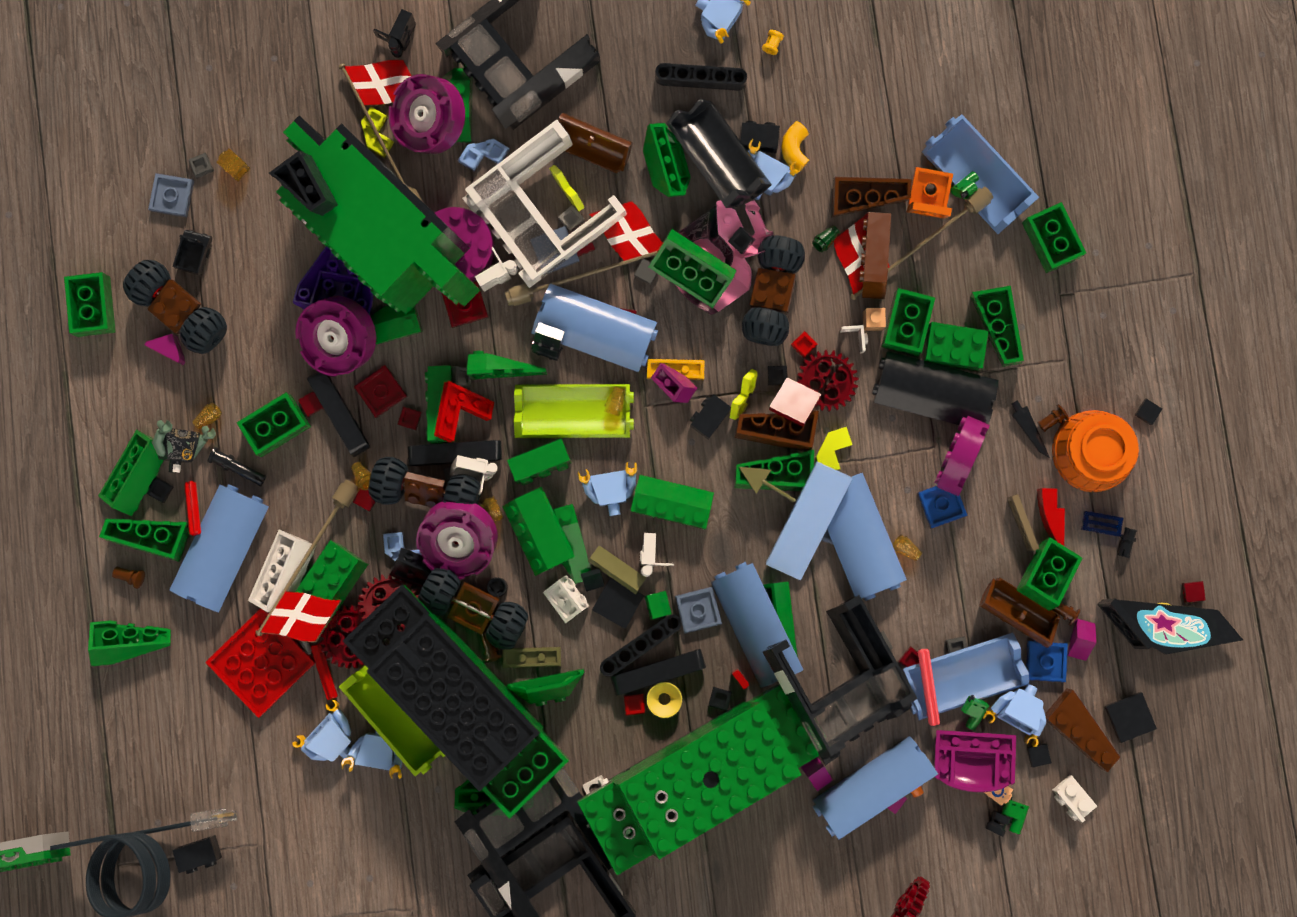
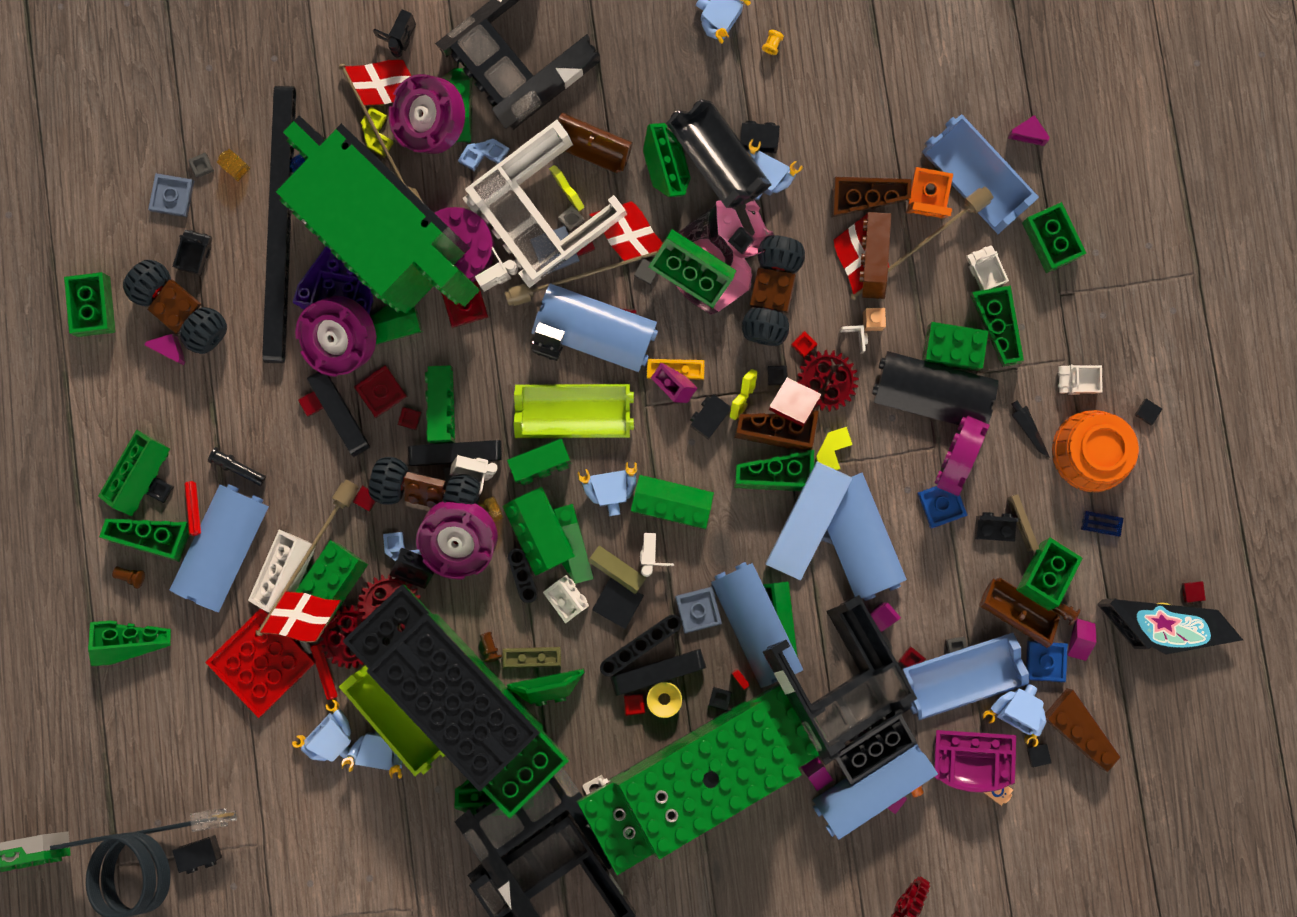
(179, 445): torso -> none
(208, 415): clear yellow cone -> none
(273, 424): green brick -> none
(278, 230): none -> black beam
(305, 182): black wedge -> none
(361, 475): clear yellow cone -> none
(452, 400): red plate -> none
(460, 376): dark grey tile -> none
(473, 608): black plate -> none
(489, 366): green wedge -> none
(497, 587): black wheel -> none
(516, 568): none -> black beam
(592, 580): black tile -> none
(615, 401): clear yellow cone -> none
(658, 605): green piece -> none
(709, 72): black beam -> none
(757, 477): olive piece -> none
(791, 145): yellow cylinder -> none
(825, 239): dark green cone -> none
(875, 748): none -> black slope
(884, 616): none -> magenta slope
(906, 547): clear yellow cone -> none
(908, 322): green brick -> none
(928, 687): coral axle -> none
(966, 186): green piece -> none
(976, 709): green piece -> none
(987, 268): none -> white piece
(996, 528): none -> black bracket
(996, 827): black wheel -> none
(1018, 812): green piece -> none
(1030, 132): none -> magenta slope
(1052, 517): red slope -> none
(1054, 418): reddish brown pin -> none
(1074, 798): white bracket -> none
(1080, 379): none -> white piece
(1127, 542): black pin -> none
(1130, 717): black tile -> none

